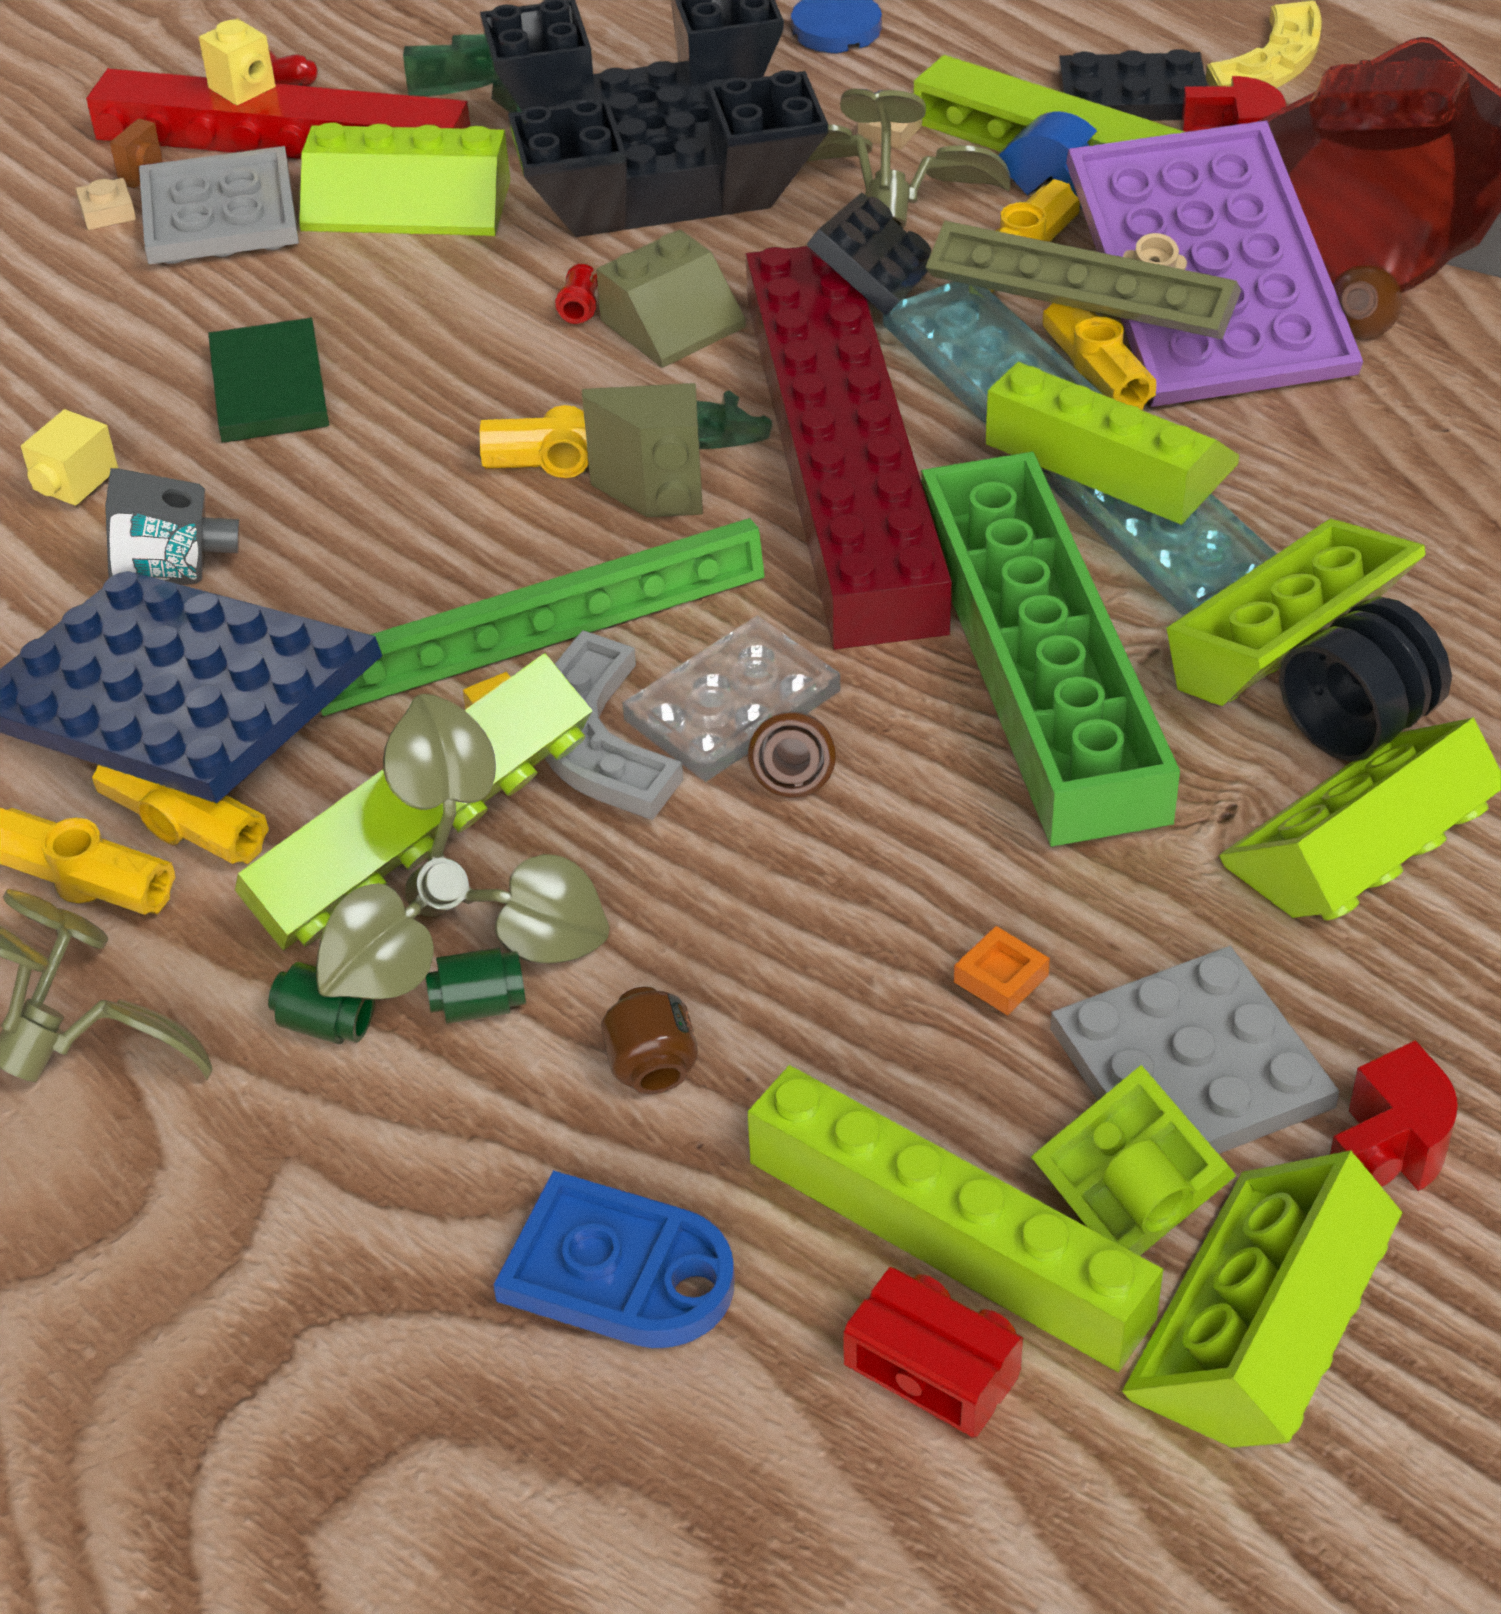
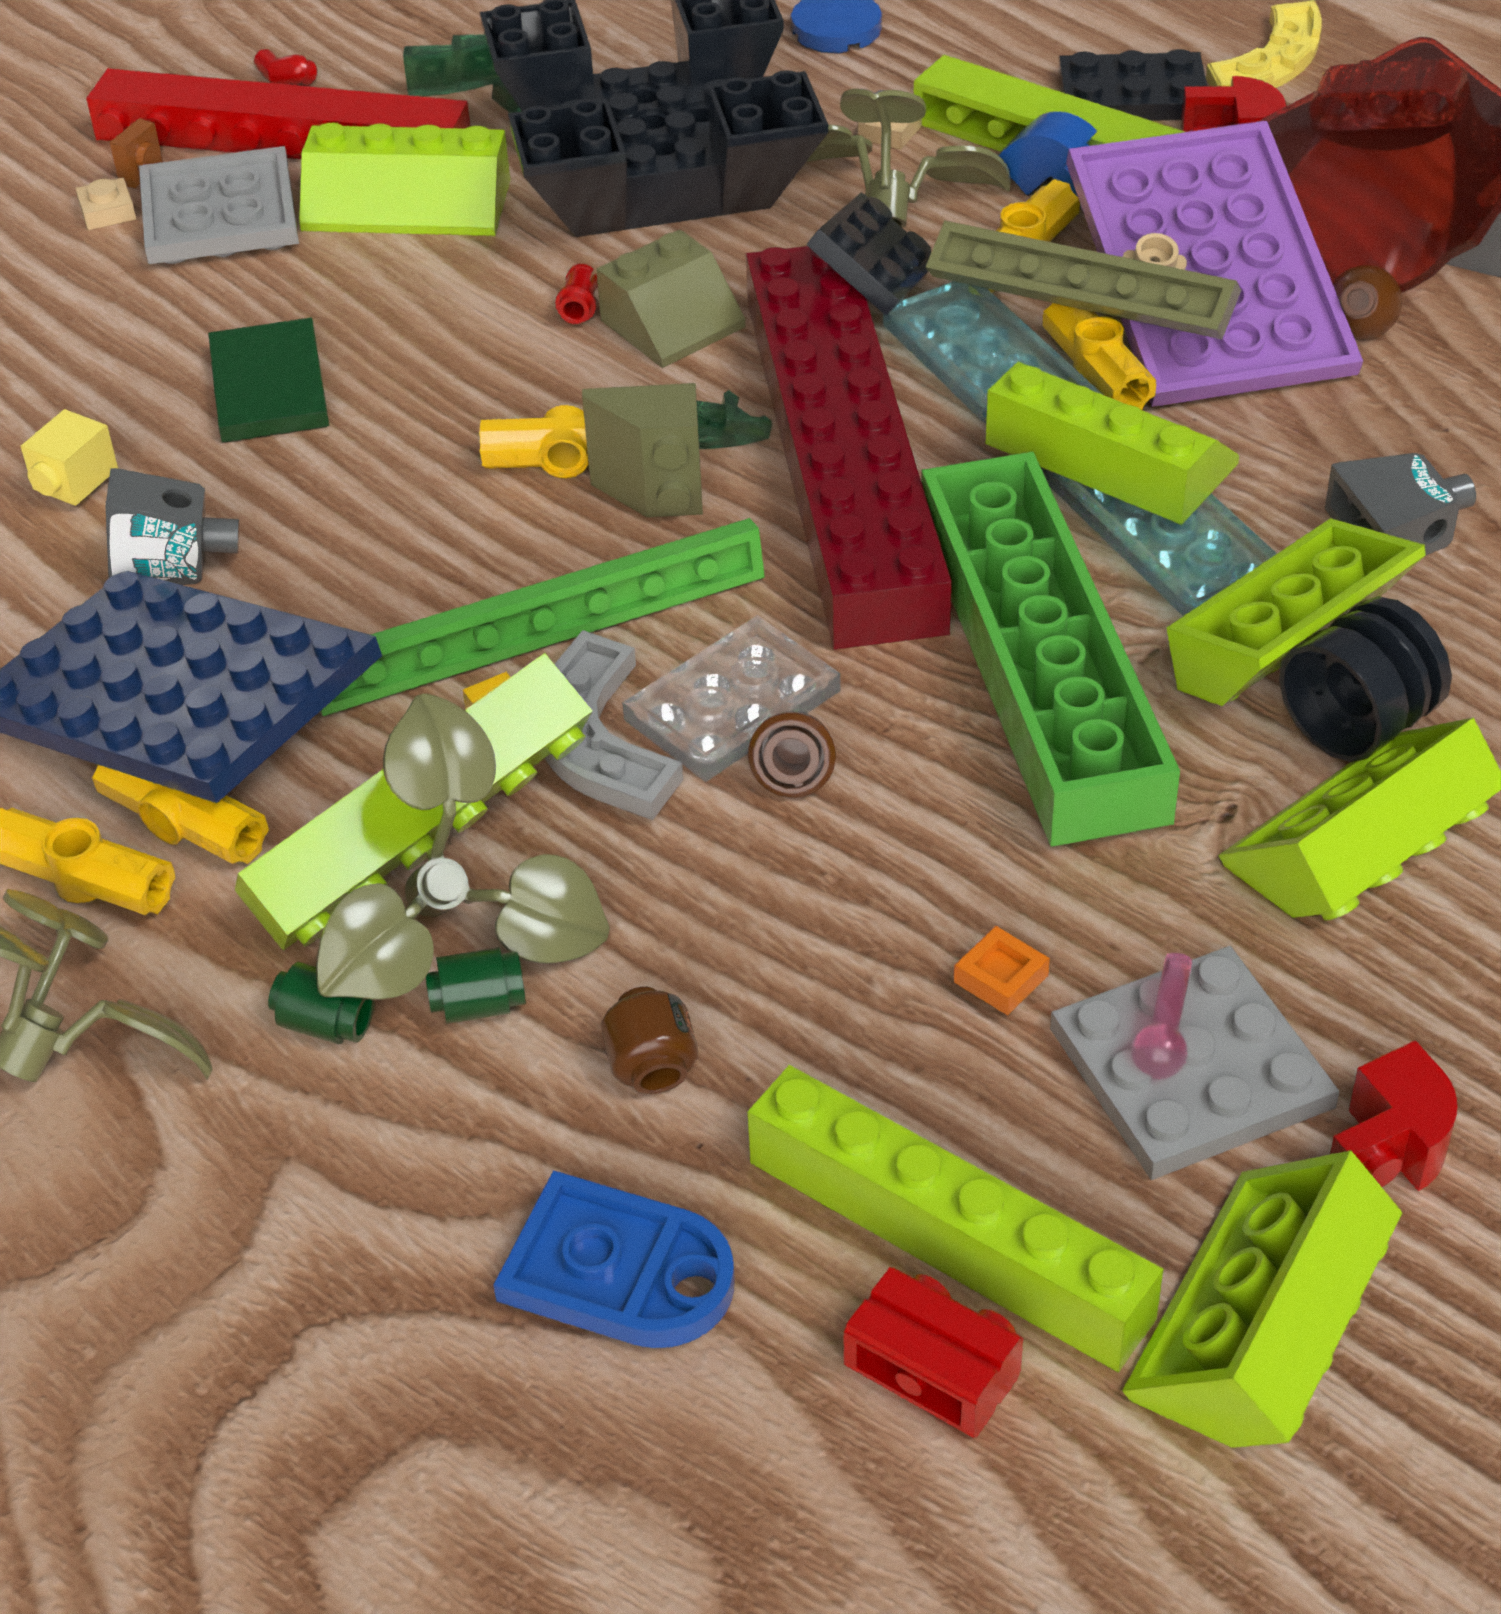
(237, 61): light yellow brick -> none
(1133, 1164): lime plate -> none
(1160, 1047): none -> clear pink bar
(1399, 498): none -> dark grey torso

